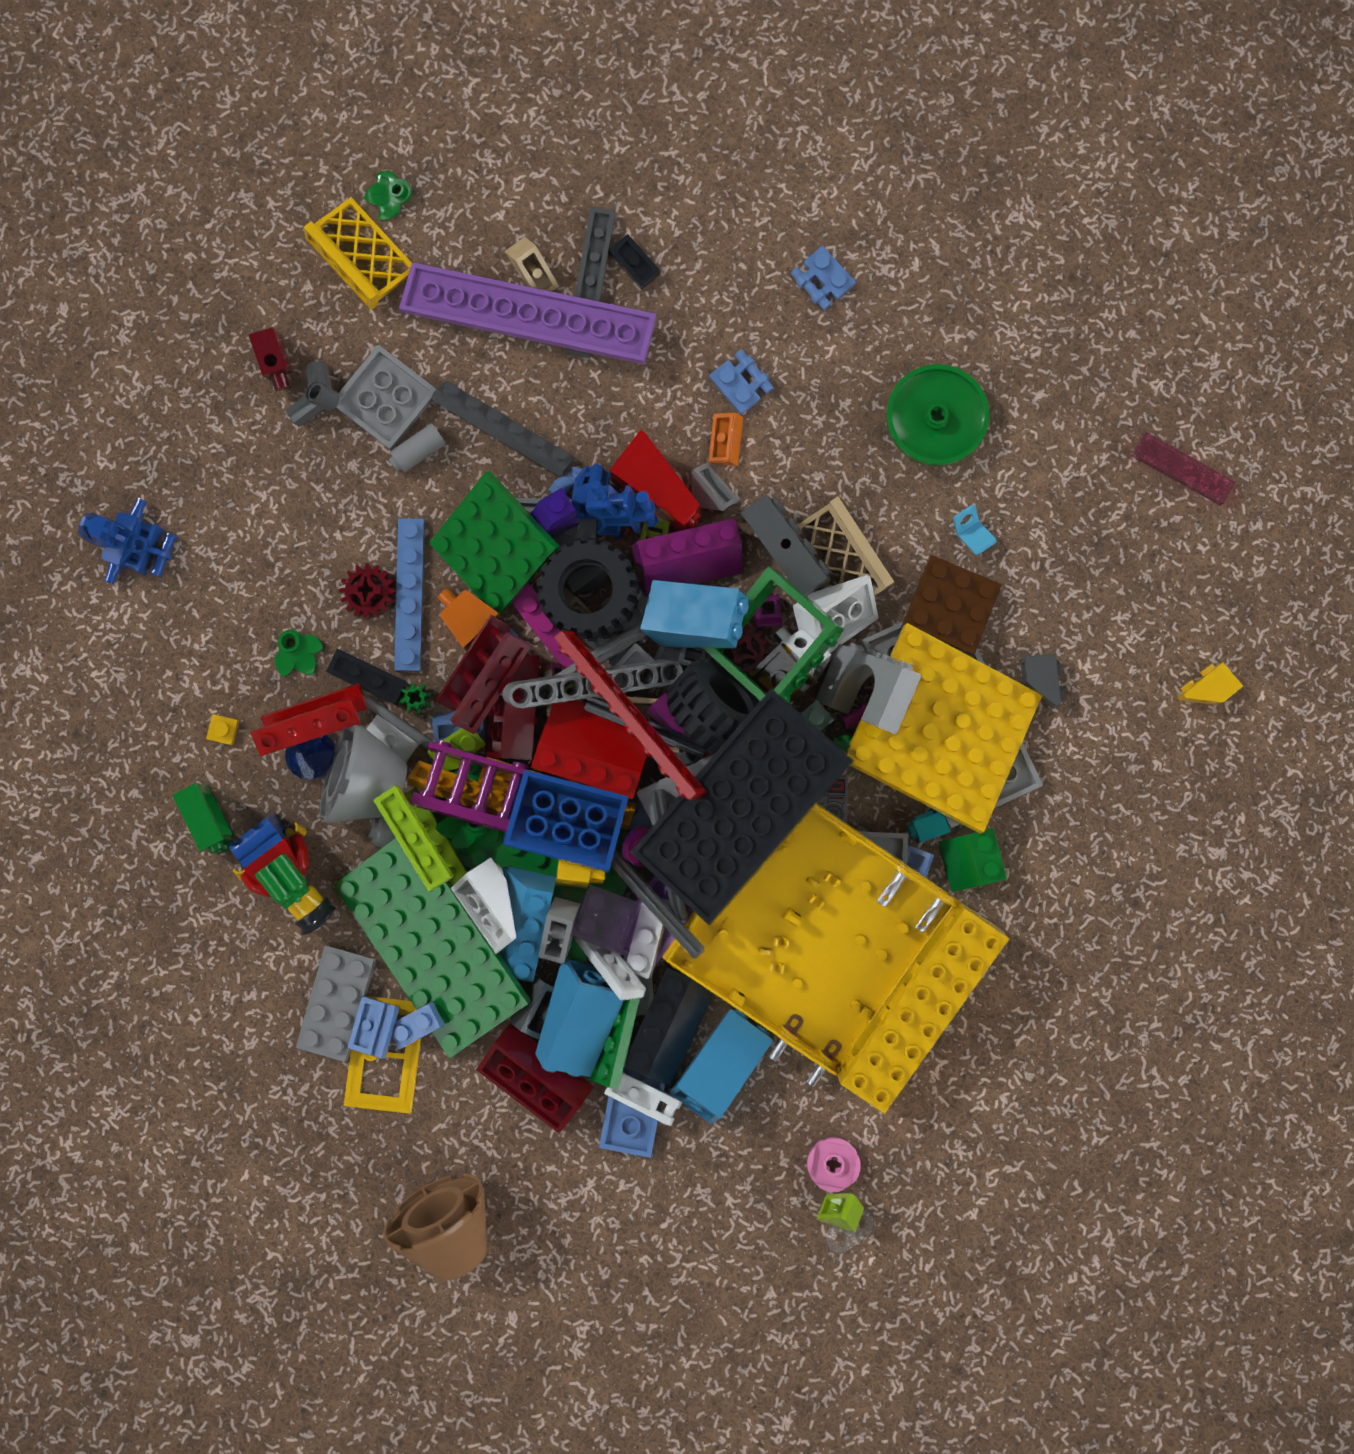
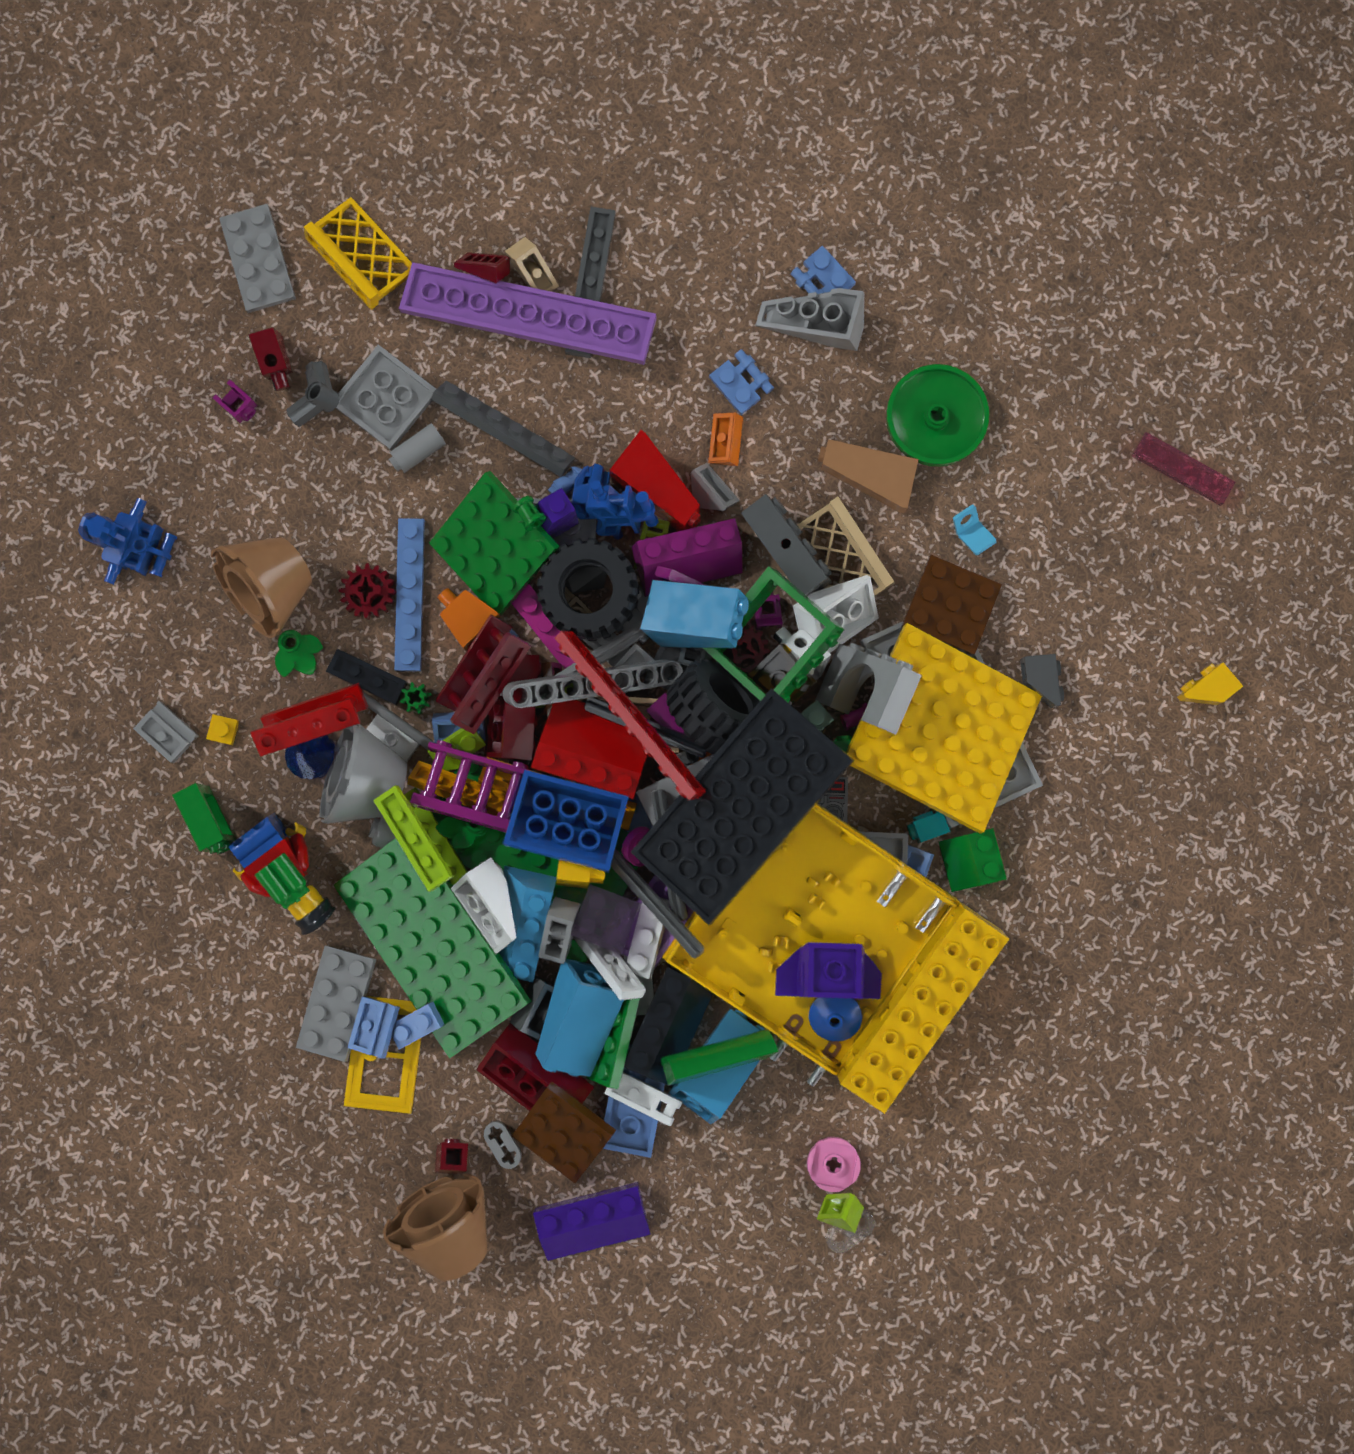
(166, 732): none -> light grey plate
(245, 411): none -> magenta window
(257, 258): none -> light grey plate
(263, 579): none -> medium nougat cone
(385, 194): green plate -> none
(451, 1157): none -> dark red brick
(485, 266): none -> dark red slope
(508, 1141): none -> light grey beam
(529, 513): none -> green bush
(563, 1132): none -> reddish brown plate
(591, 1221): none -> dark purple slope
(634, 261): black plate -> none
(673, 576): none -> magenta tile
(718, 1056): none -> green brick
(823, 318): none -> light grey wedge
(829, 972): none -> dark purple piece
(844, 1009): none -> blue dish
(871, 471): none -> medium nougat slope

